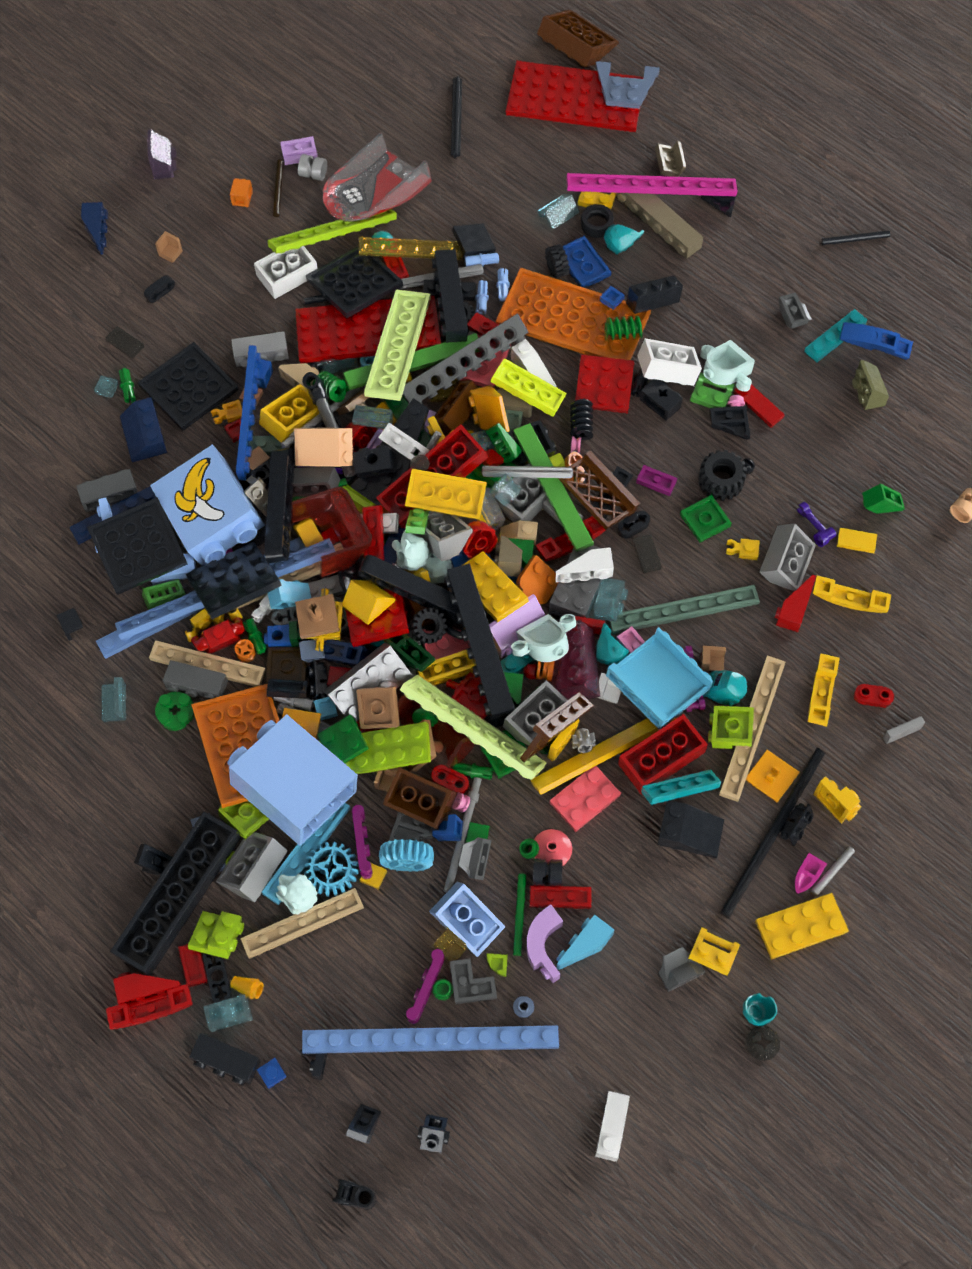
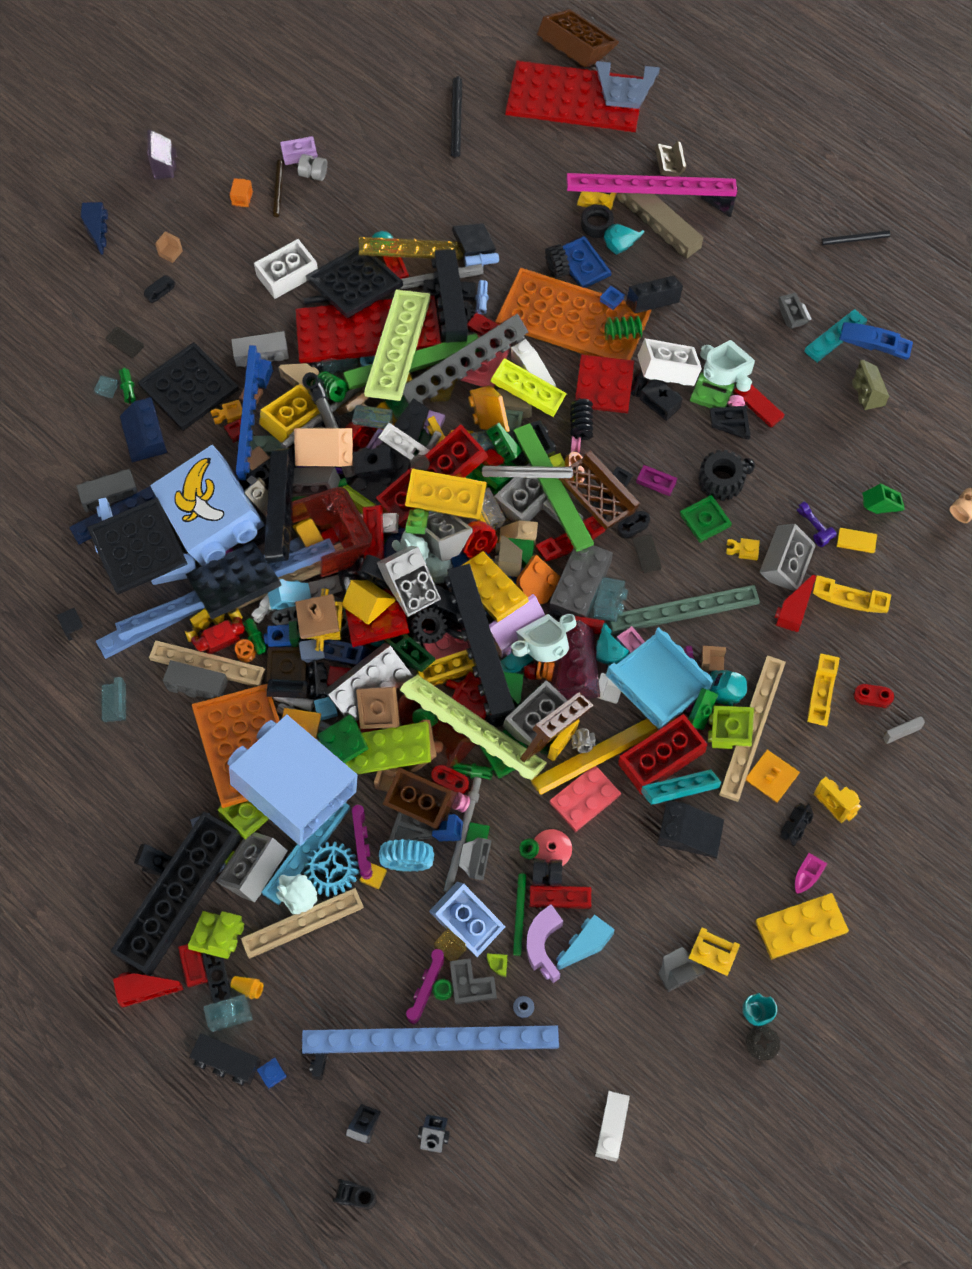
(150, 1008): red slope -> none
(160, 588): bright green slope -> none
(182, 717): green plate -> none
(326, 232): lime plate -> none
(373, 183): clear windscreen -> none
(409, 579): none -> light grey slope
(456, 407): reddish brown brick -> none
(502, 284): light blue axle -> none
(505, 489): clear light blue panel -> none
(559, 210): clear light blue panel -> none
(593, 564): white slope -> none
(702, 708): none -> green plate
(772, 834): black axle -> none
(832, 871): light grey bar -> none

